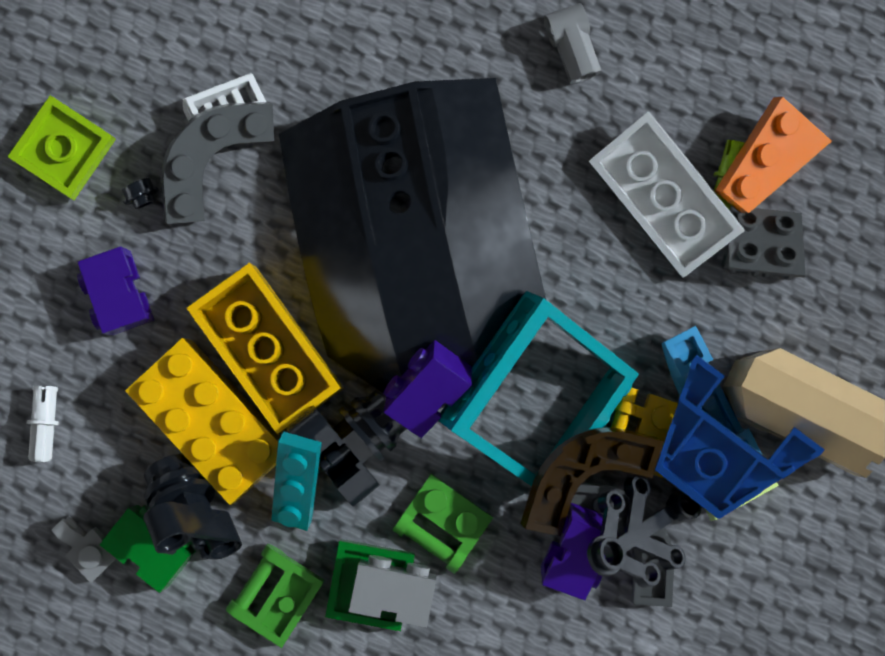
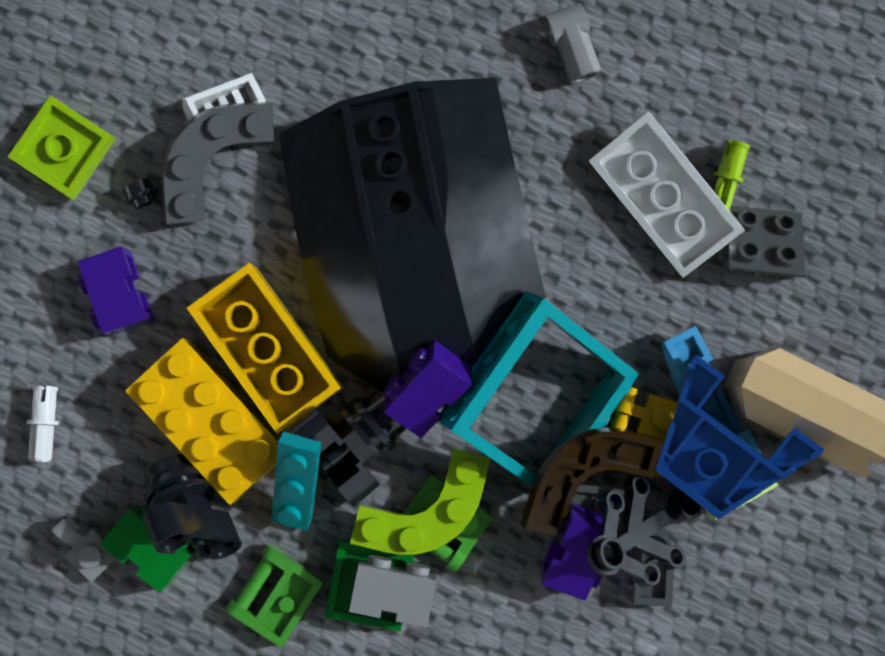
(433, 526): none -> lime plate
(771, 155): orange wing -> none

